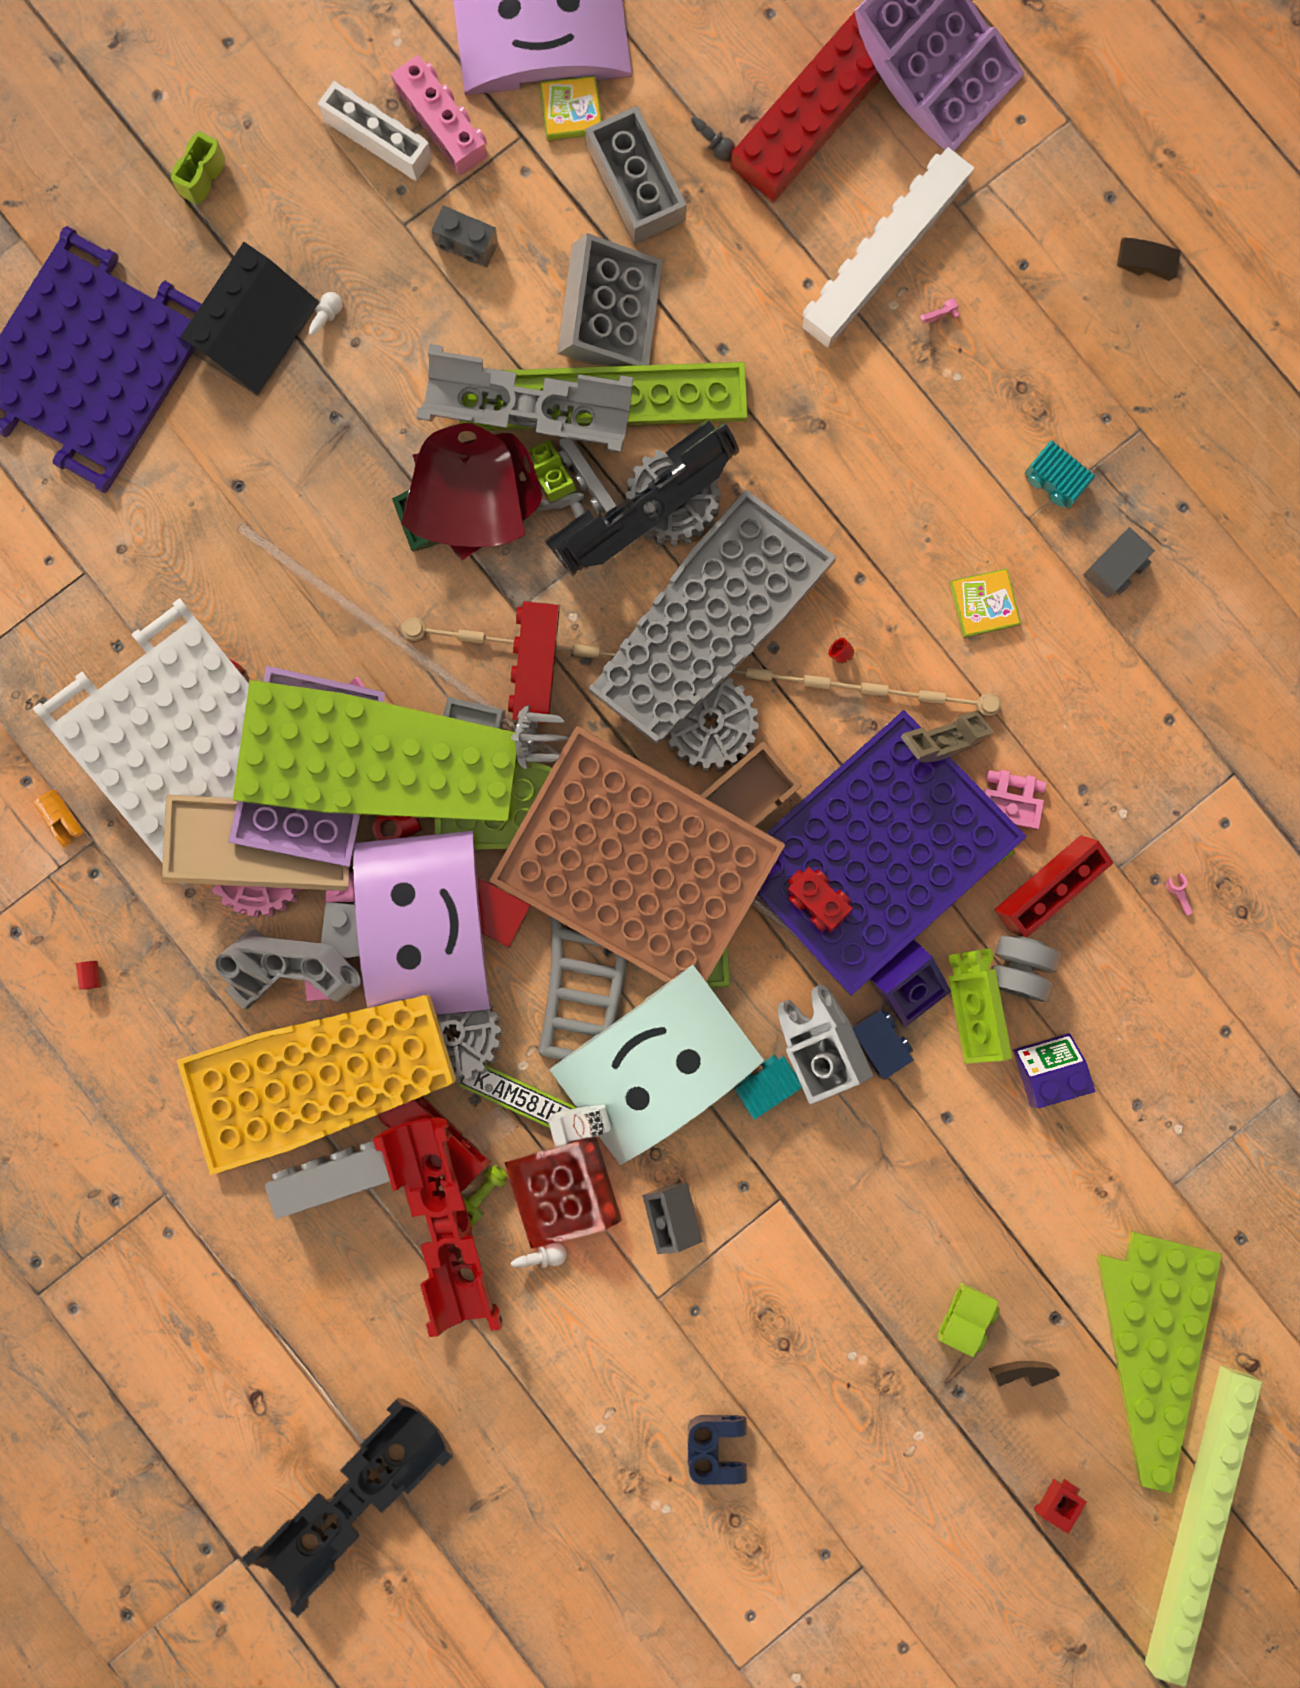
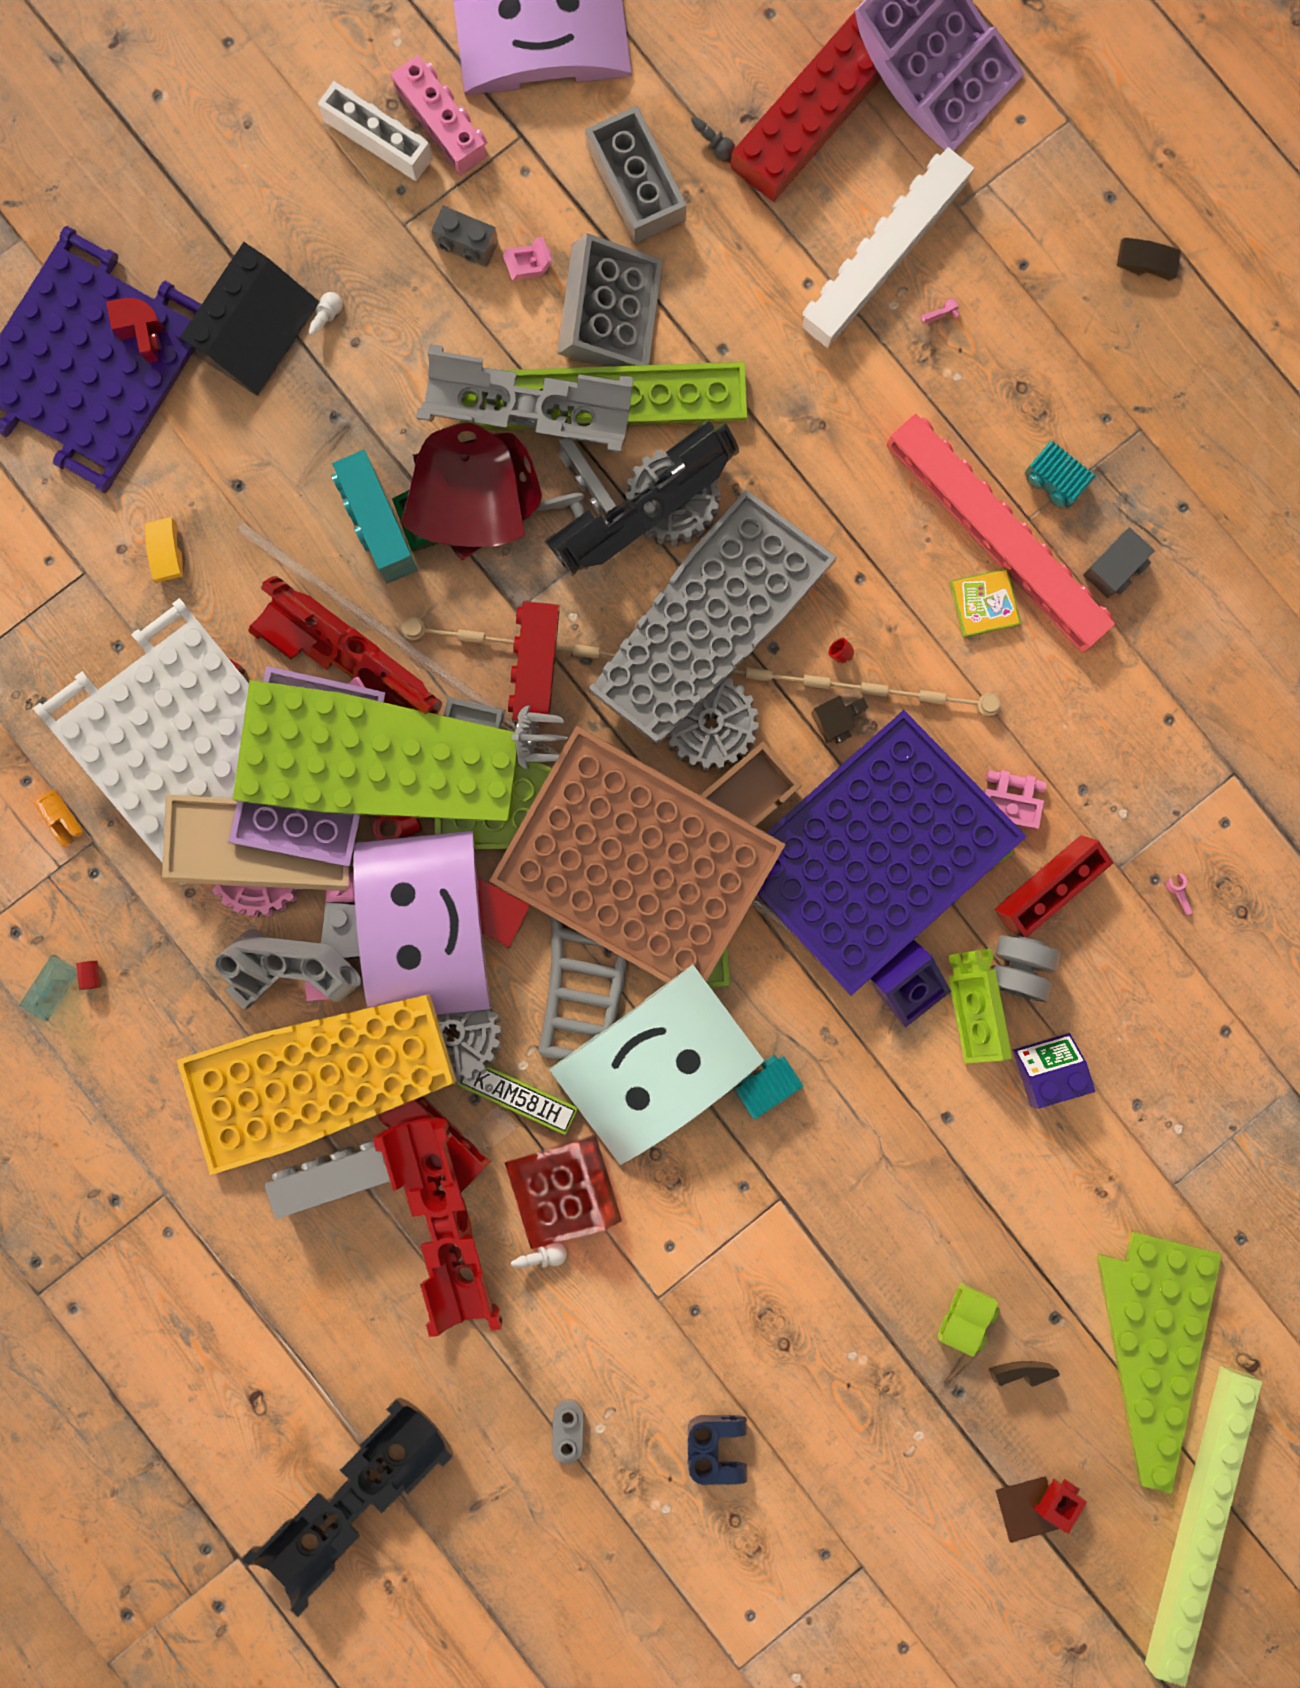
(49, 988): none -> clear light blue piece
(137, 319): none -> red brick
(162, 550): none -> yellow slope
(198, 167): lime brick -> none
(329, 641): none -> red piece
(371, 510): none -> teal brick
(495, 1177): lime hinge -> none
(529, 260): none -> bright pink bracket
(550, 471): lime slope -> none
(567, 1432): none -> light grey plate
(570, 107): tile -> none
(579, 1124): white leg -> none
(672, 1218): dark grey brick -> none
(811, 892): red brick -> none
(823, 1047): light grey brick -> none
(836, 719): none -> dark brown brick
(881, 1043): dark blue brick -> none
(949, 739): dark tan slope -> none
(1000, 532): none -> coral brick
(1018, 1510): none -> reddish brown sticker

